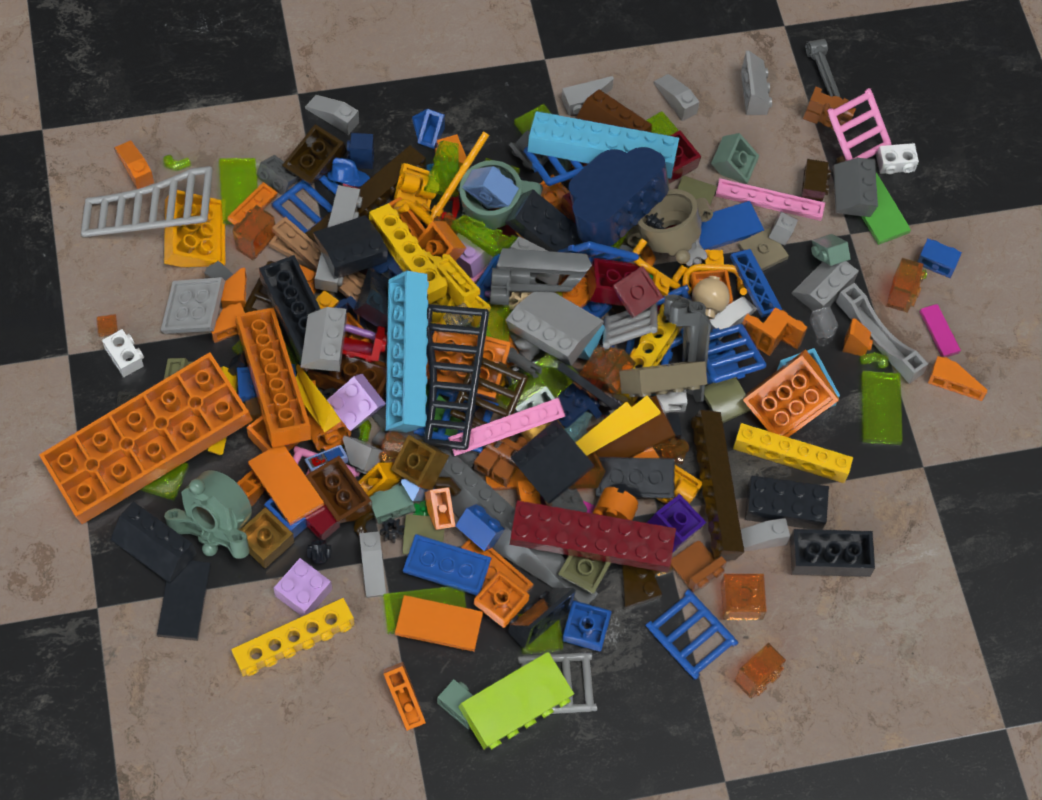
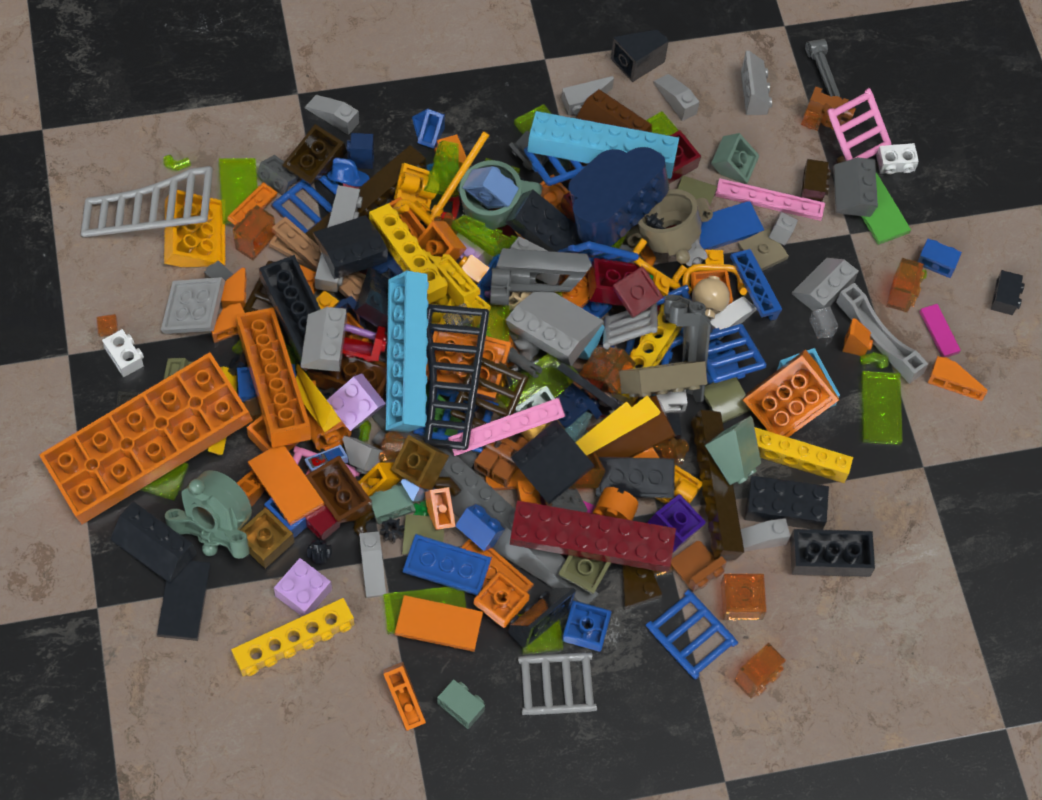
(135, 164): orange slope -> none
(473, 268): none -> light orange slope
(516, 701): lime brick -> none
(639, 52): none -> black slope
(736, 451): none -> sand green slope
(776, 328): orange bracket -> none
(812, 120): none -> clear orange plate
(830, 249): sand green brick -> none
(1007, 292): none -> black brick

